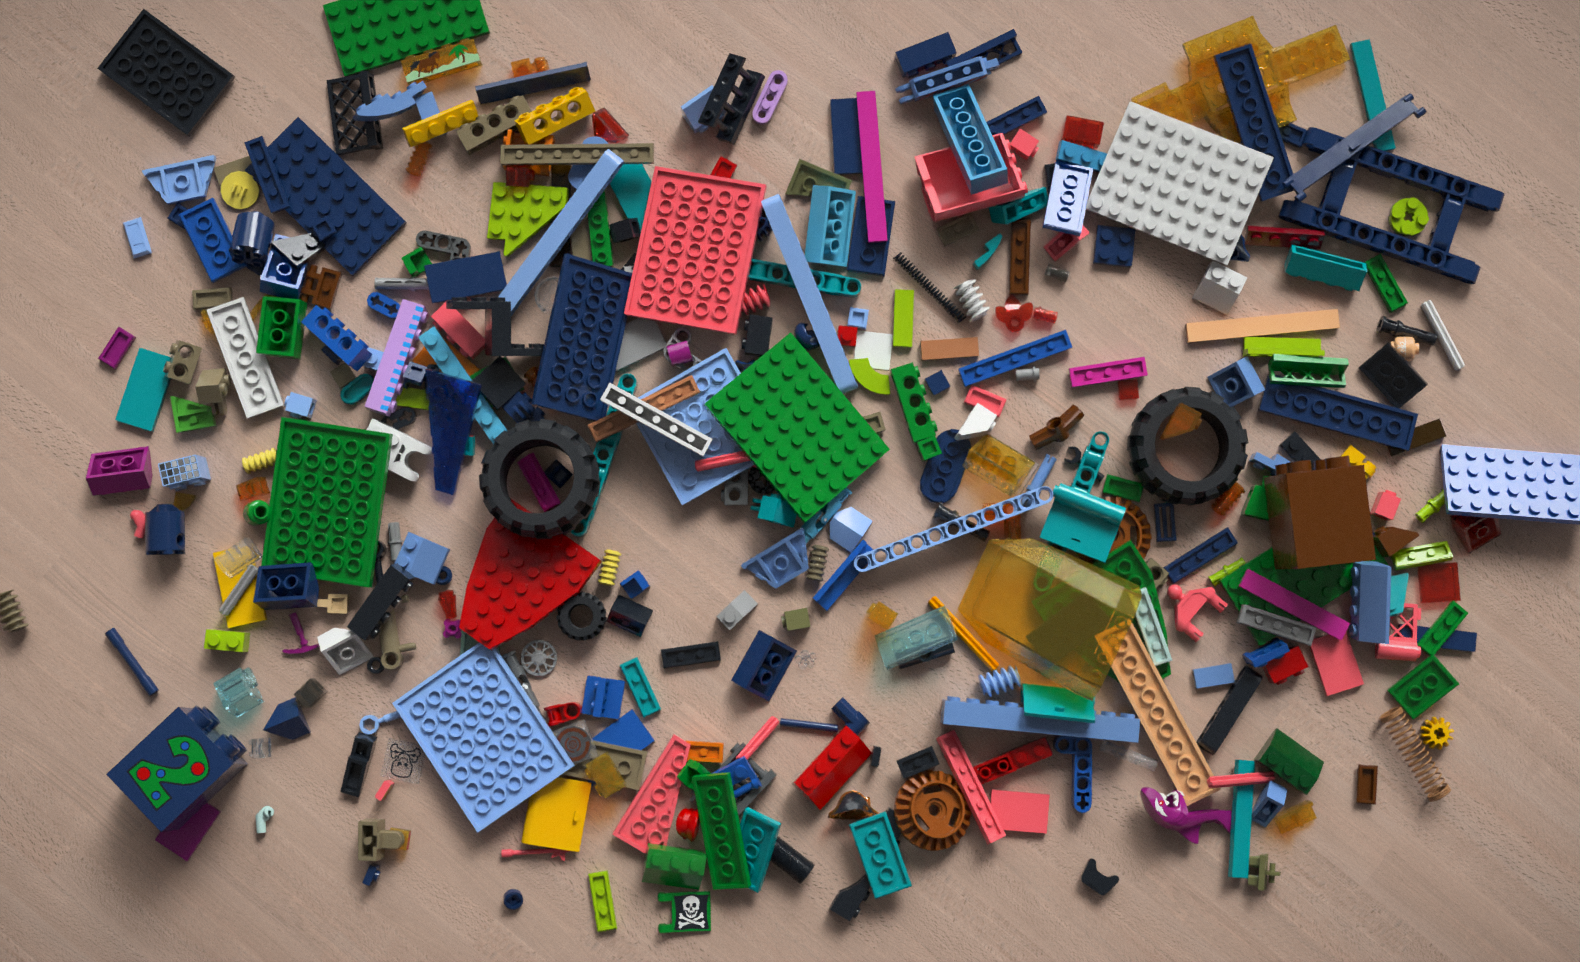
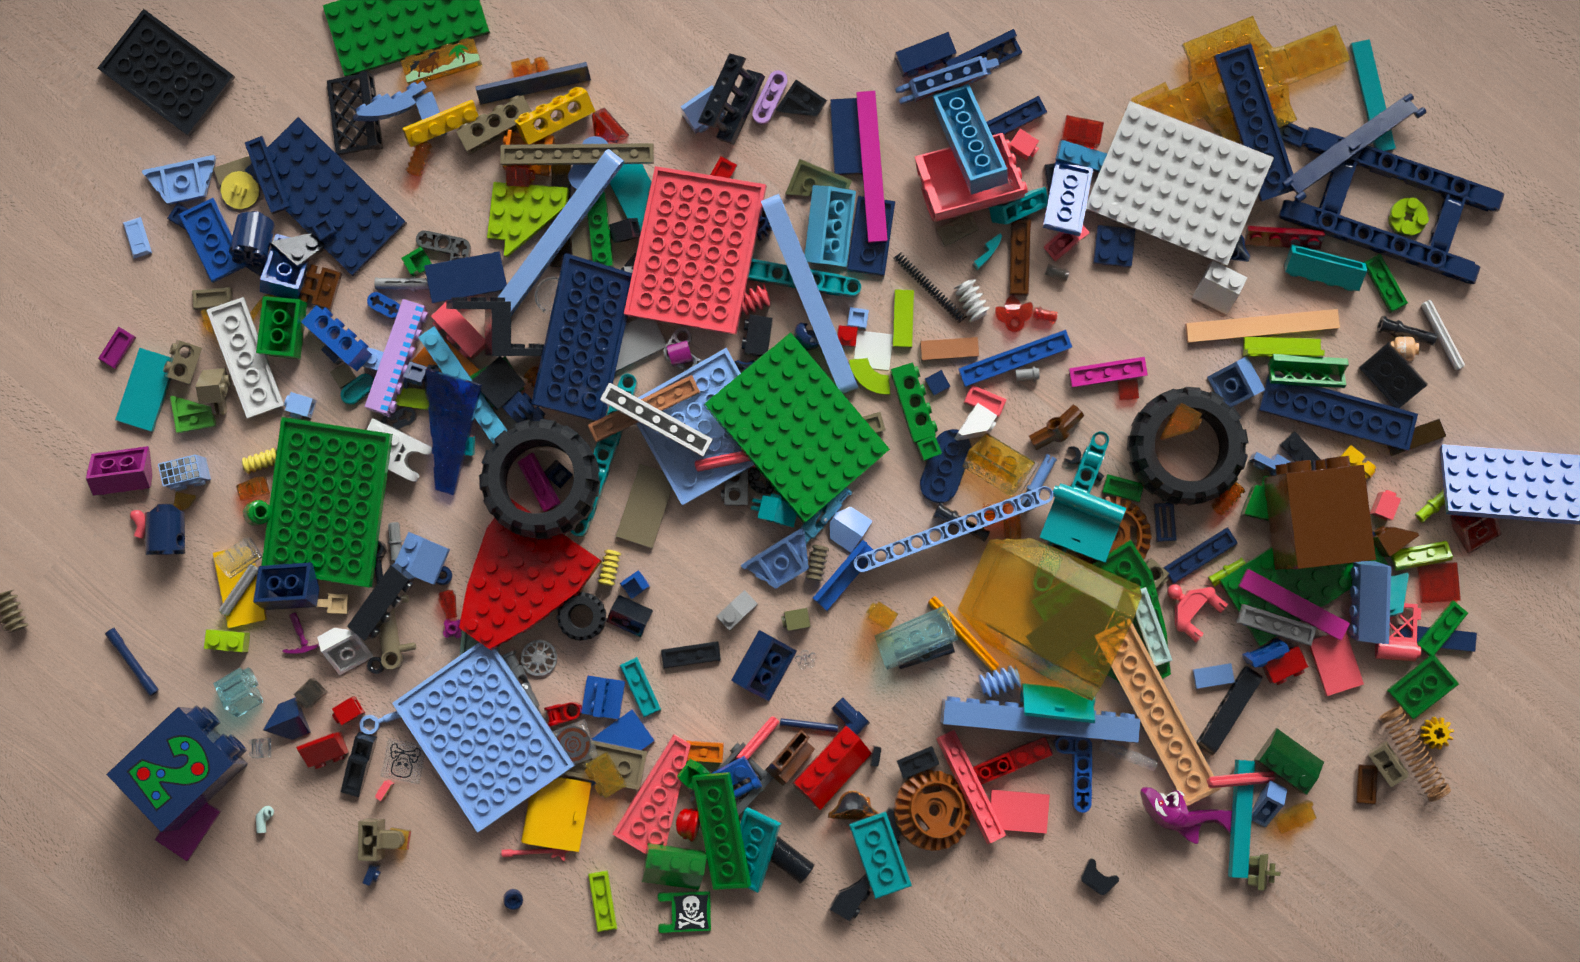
(323, 749): none -> red slope
(347, 711): none -> red brick
(645, 507): none -> dark tan tile
(790, 758): none -> reddish brown piece
(801, 101): none -> black wing
(1388, 764): none -> dark tan brick

